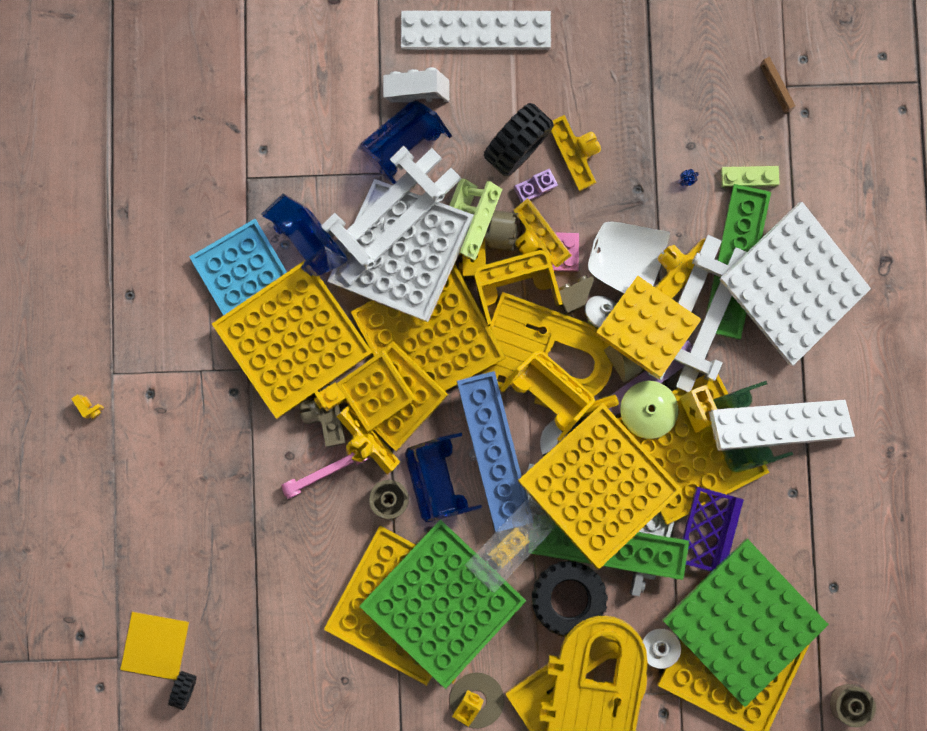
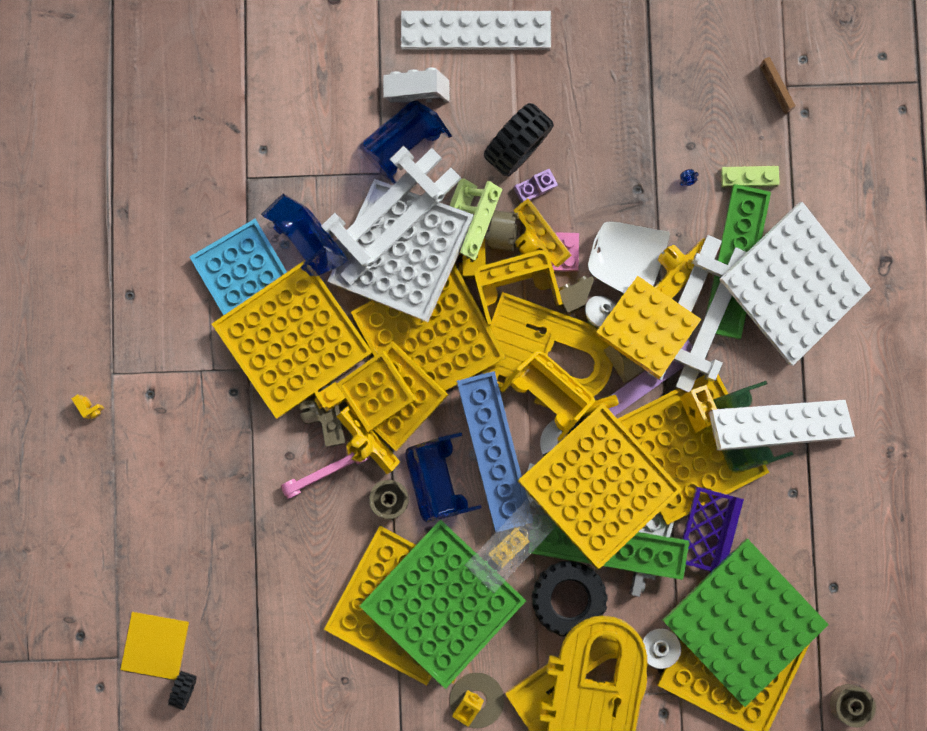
(576, 151): yellow plate -> none
(637, 416): yellowish green dish -> none

